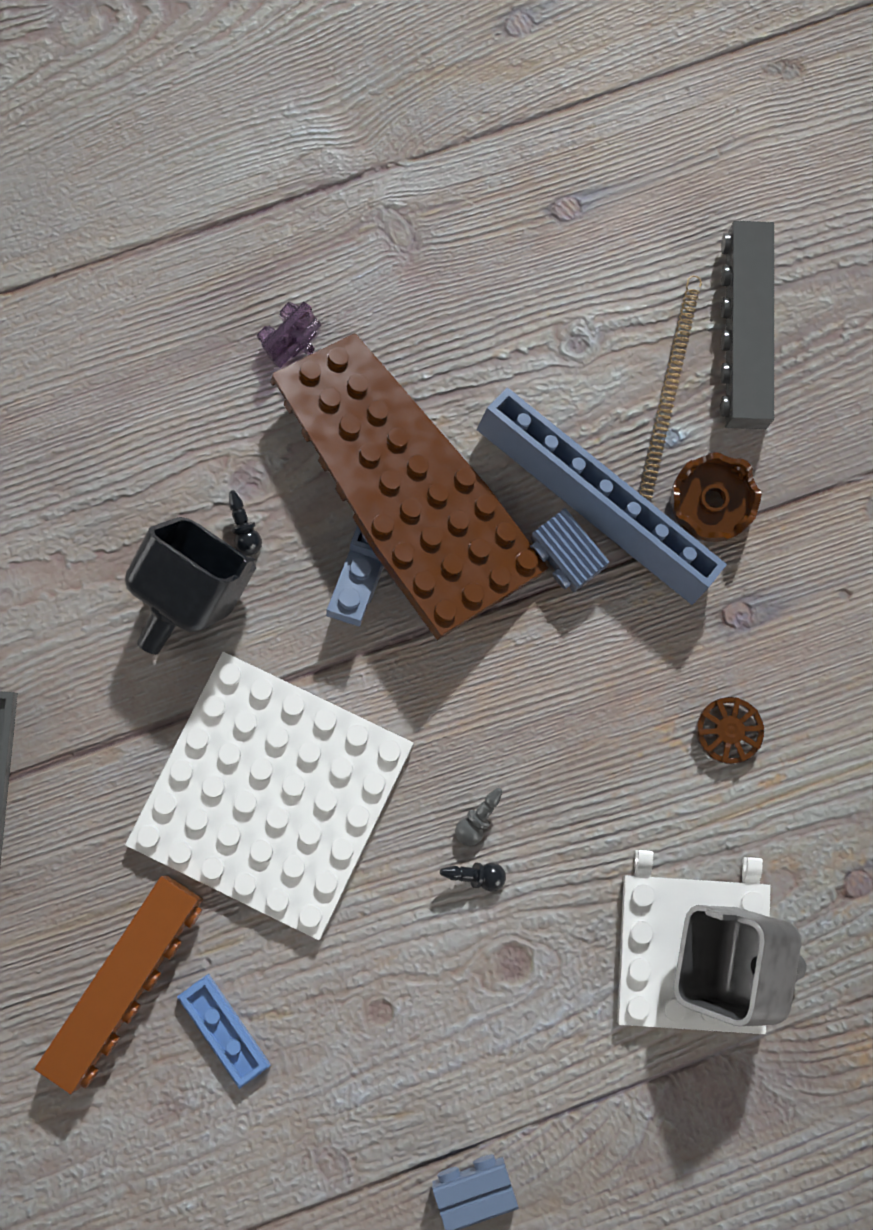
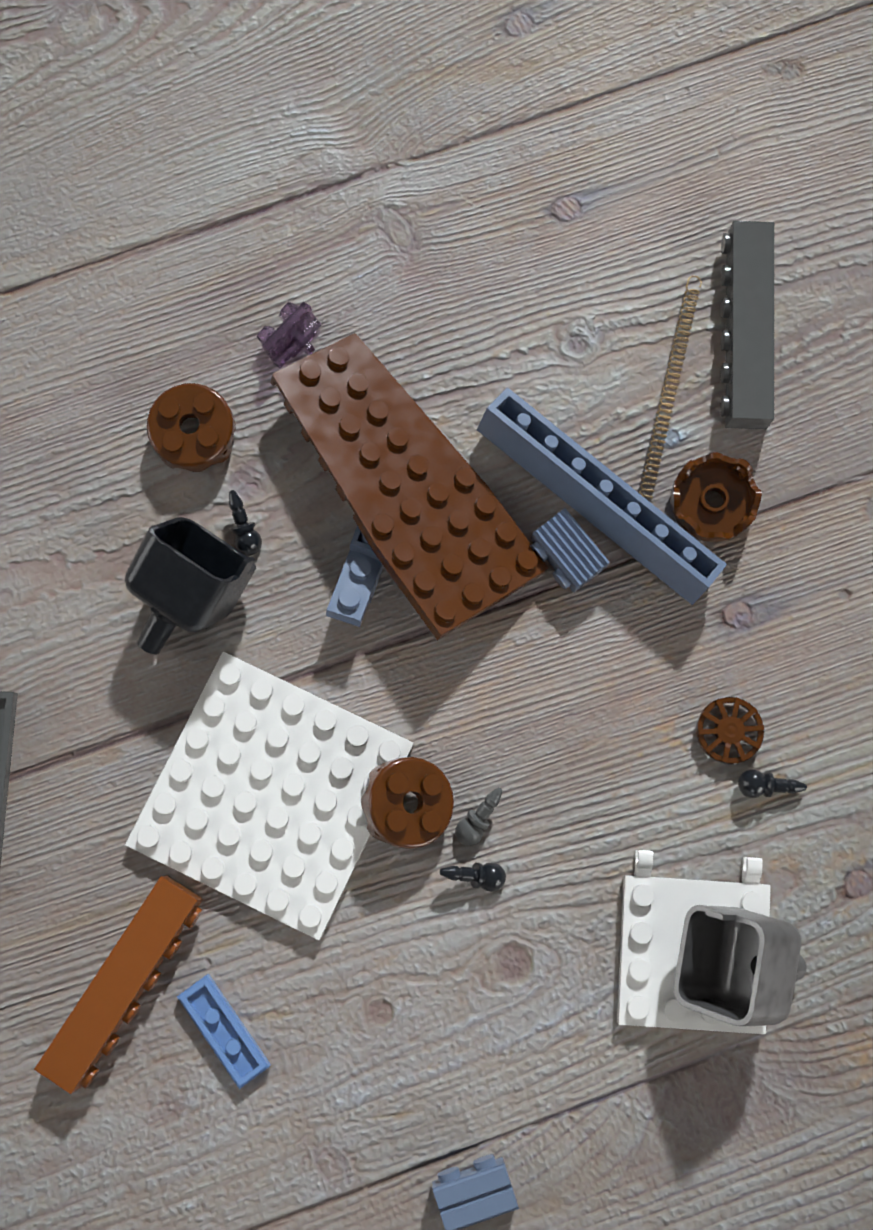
(199, 449): none -> reddish brown plate
(384, 802): none -> reddish brown plate
(755, 783): none -> black bar

